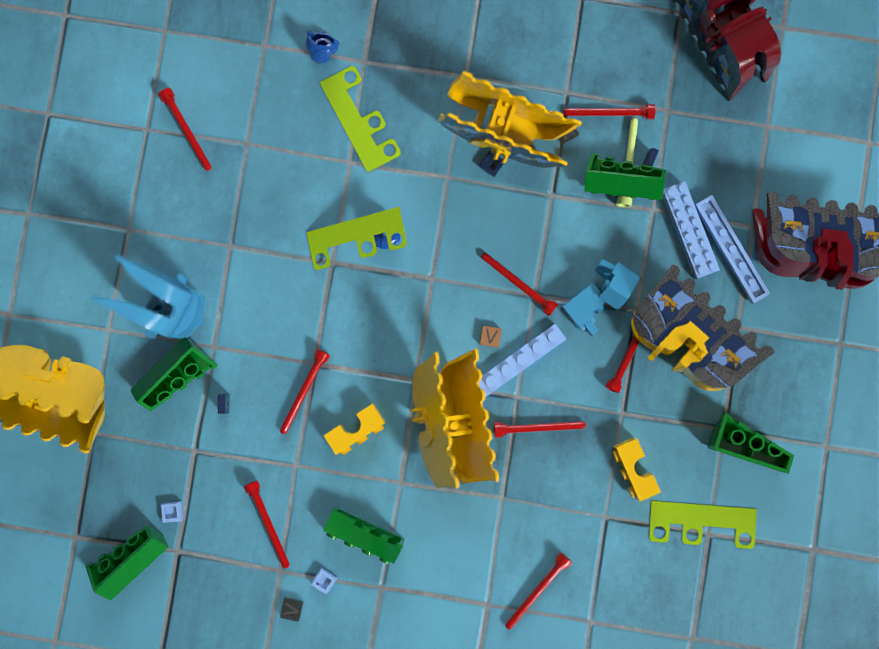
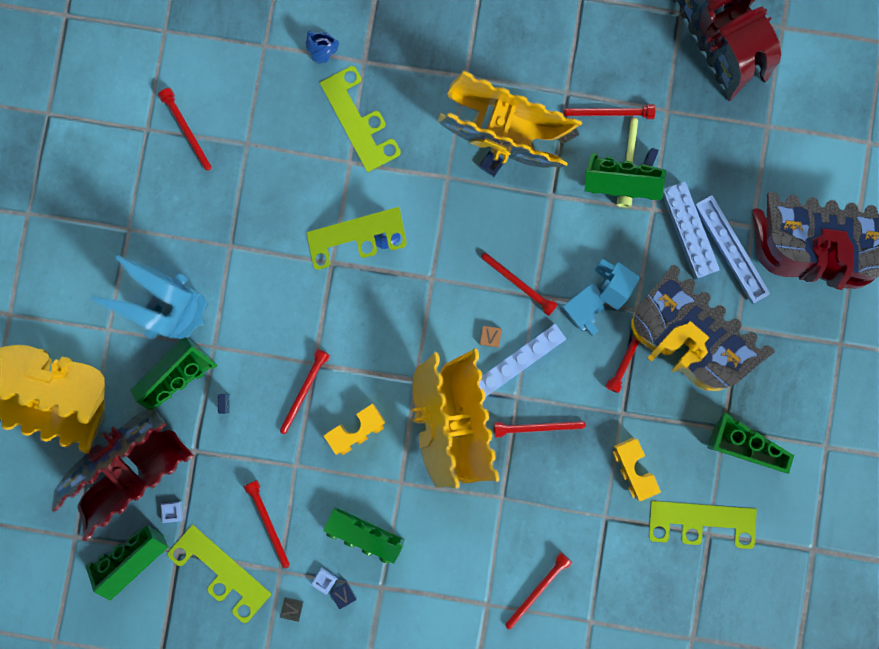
(148, 449): none -> dark red animal
(228, 571): none -> lime piece
(343, 595): none -> dark blue tile

